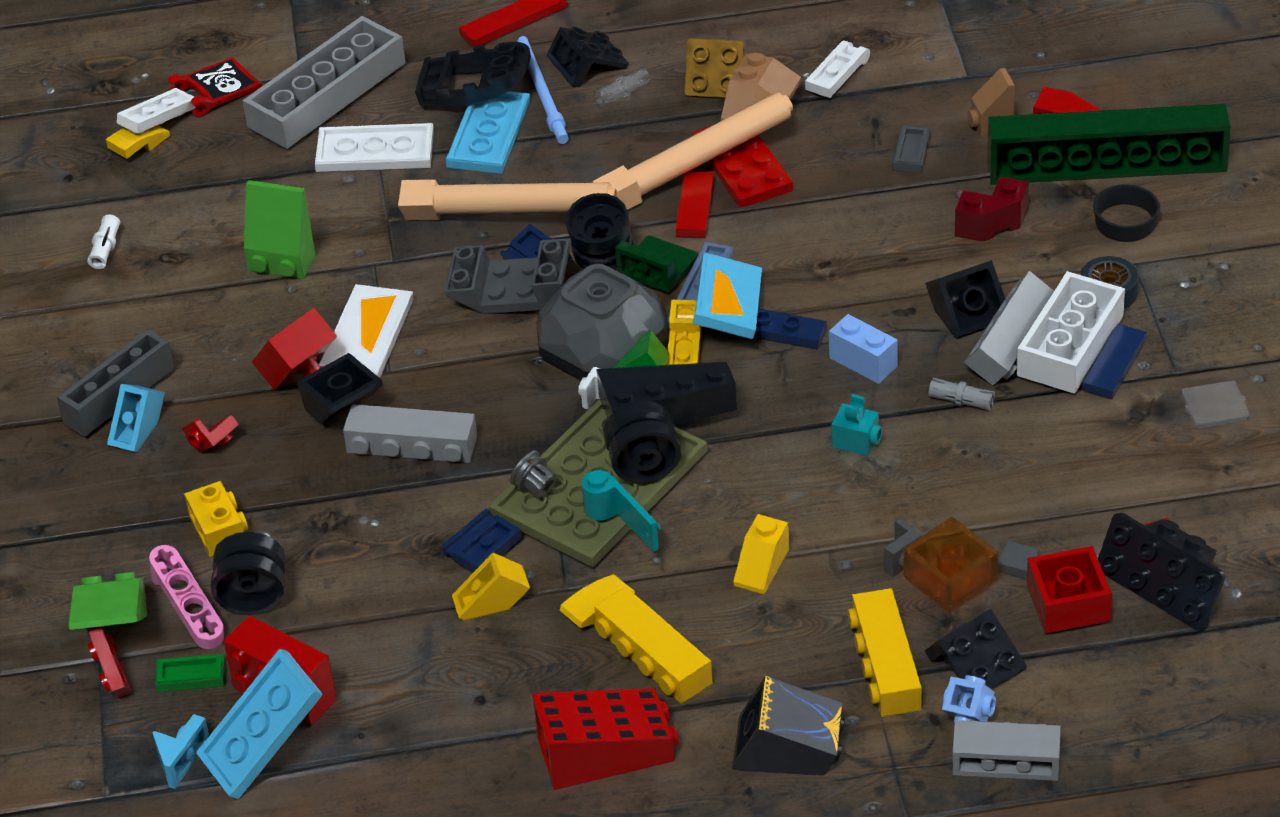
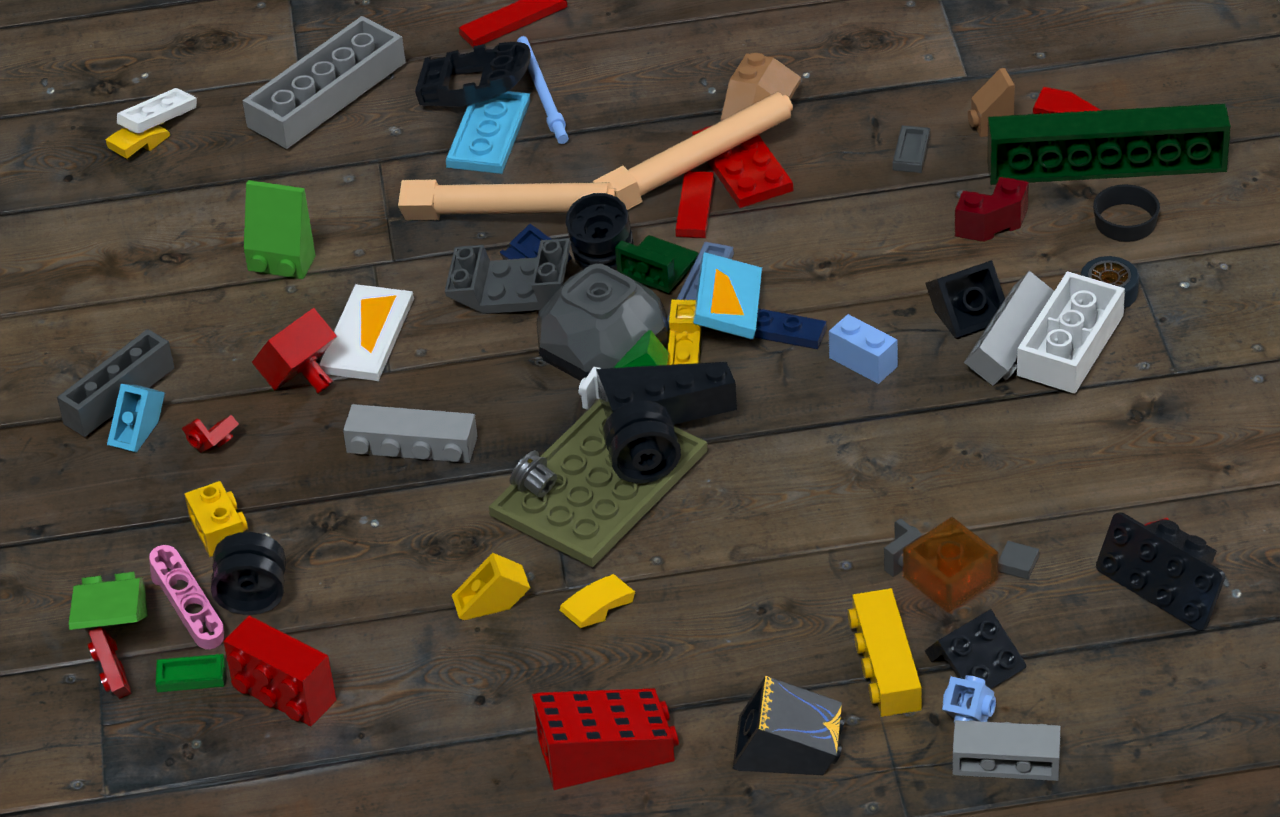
(100, 253): white pin -> none
(180, 753): medium azure slope -> none
(216, 84): flag -> none
(259, 723): medium azure plate -> none
(337, 387): black slope -> none
(374, 147): white tile -> none
(480, 539): dark blue plate -> none
(576, 50): black bracket -> none
(607, 497): teal door -> none
(622, 86): clear pin -> none
(653, 645): yellow brick -> none
(711, 66): pearl gold bracket -> none
(762, 554): yellow slope -> none
(836, 69): white plate -> none
(856, 427): teal brick -> none
(961, 394): light grey pin -> none
(1069, 589): red brick -> none
(1114, 361): dark blue tile -> none
(1215, 404): clear piece -> none

